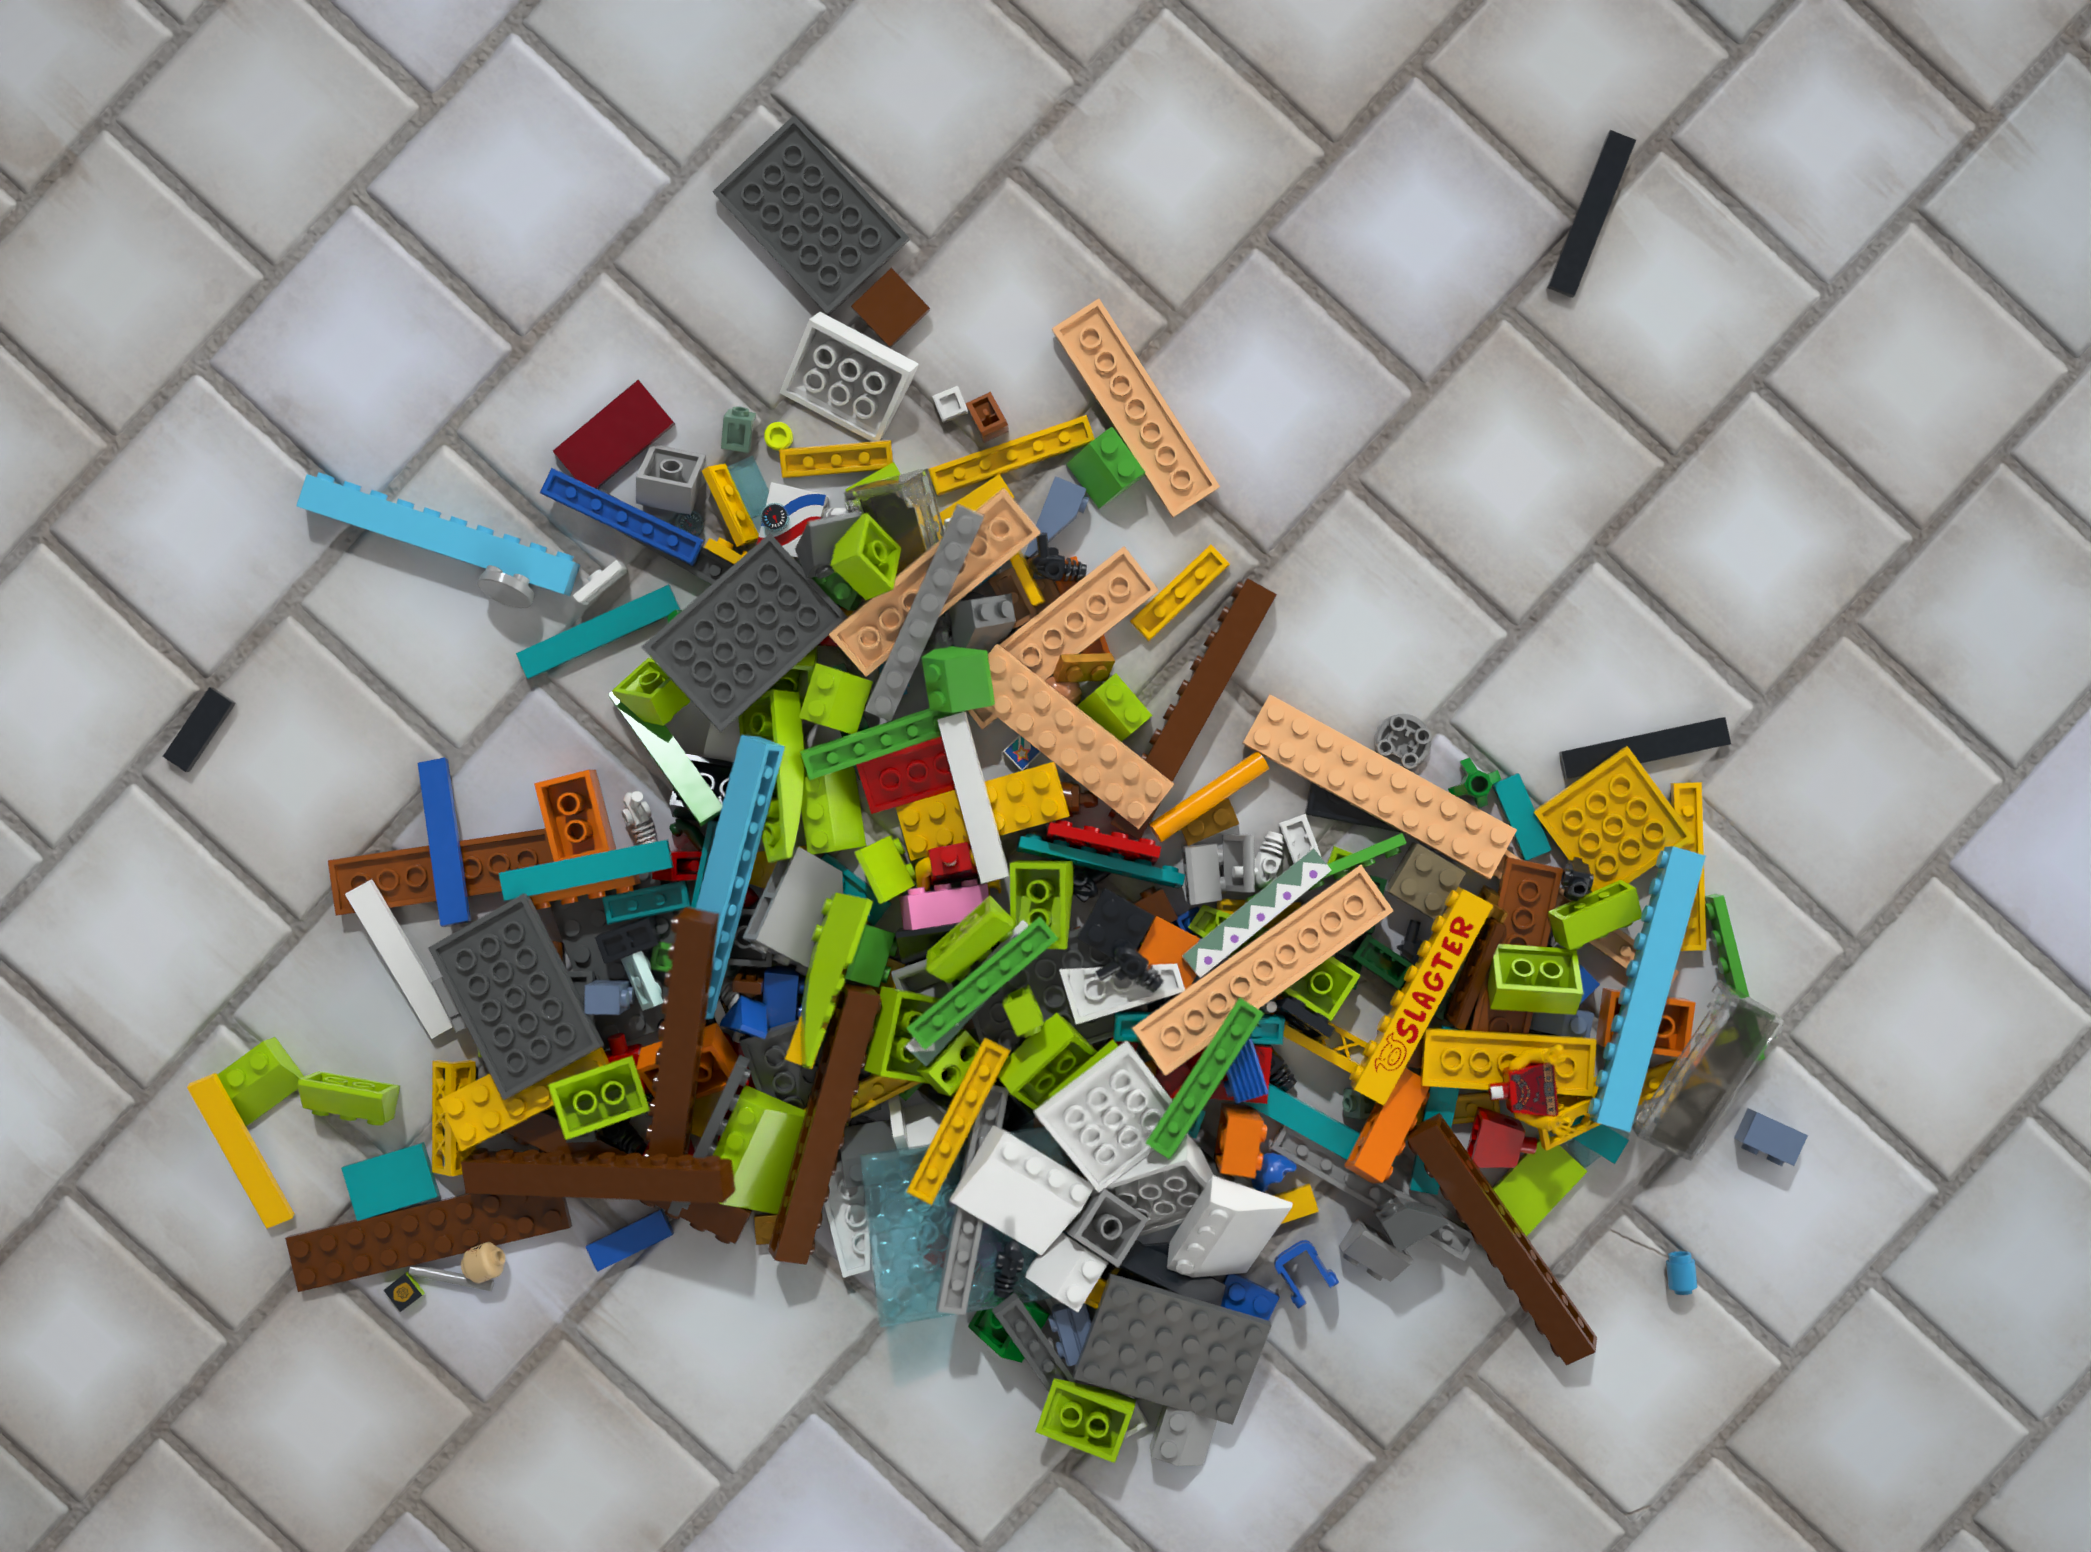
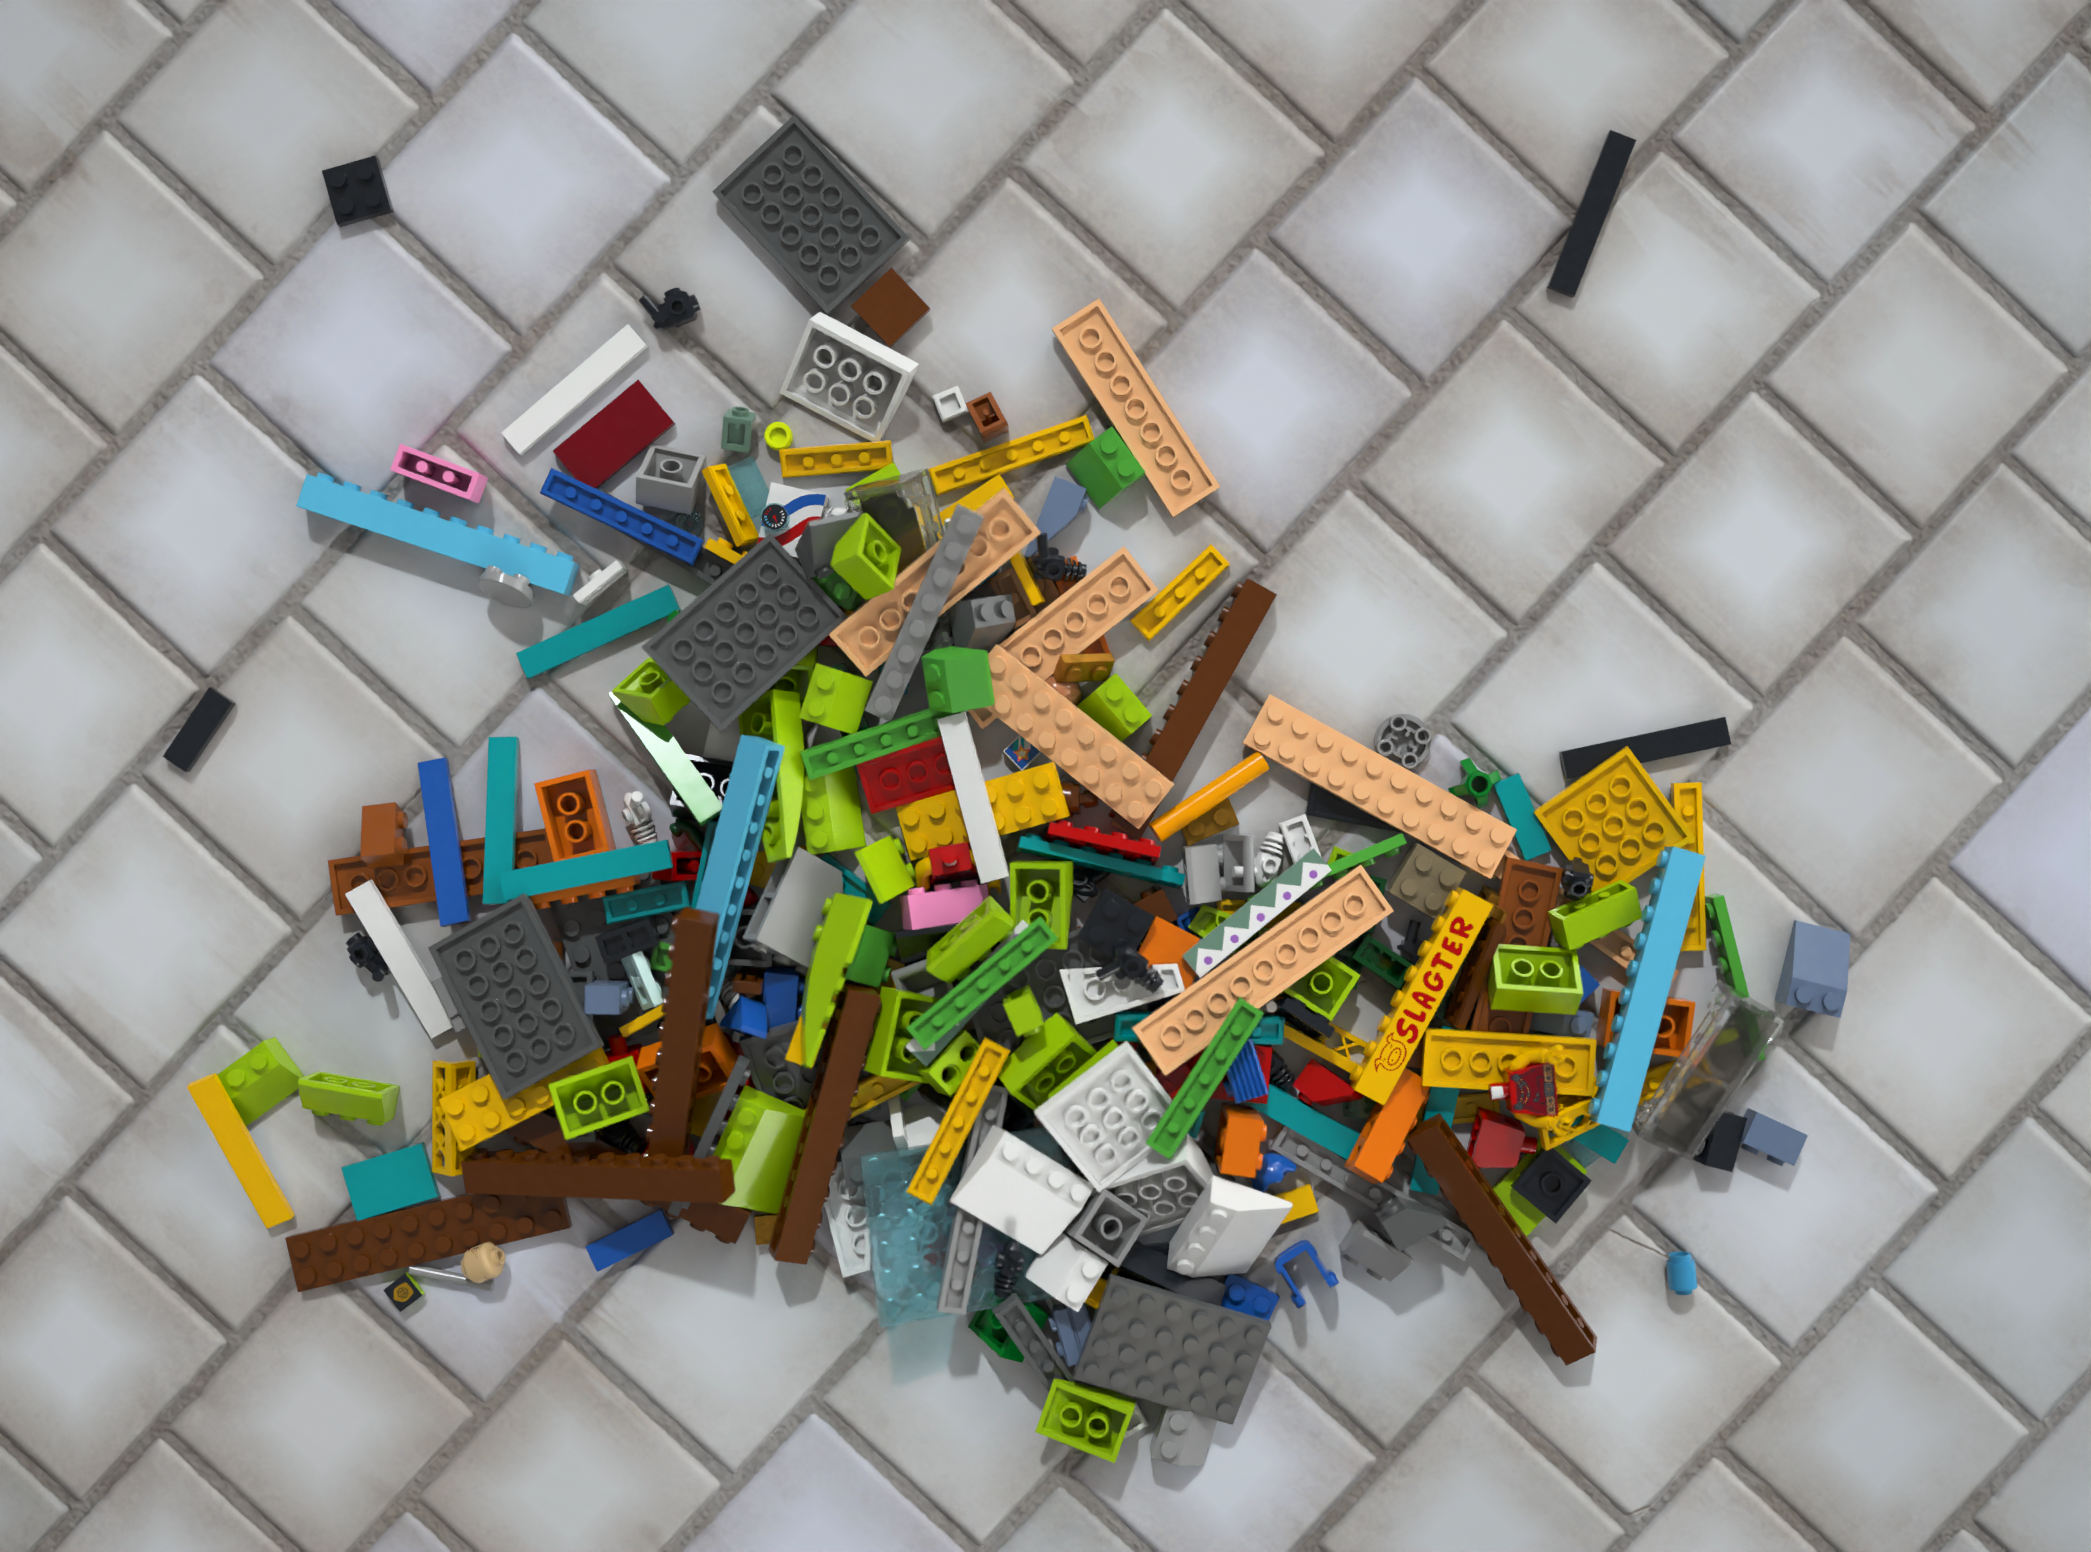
(357, 191): none -> black plate
(365, 953): none -> black piece
(383, 835): none -> dark orange brick
(439, 473): none -> bright pink brick
(500, 815): none -> teal tile
(574, 389): none -> white tile
(642, 1021): none -> yellow tile
(676, 311): none -> black piece
(1323, 1086): none -> red slope
(1551, 1183): none -> black plate
(1723, 1142): none -> black hinge
(1815, 969): none -> sand blue slope

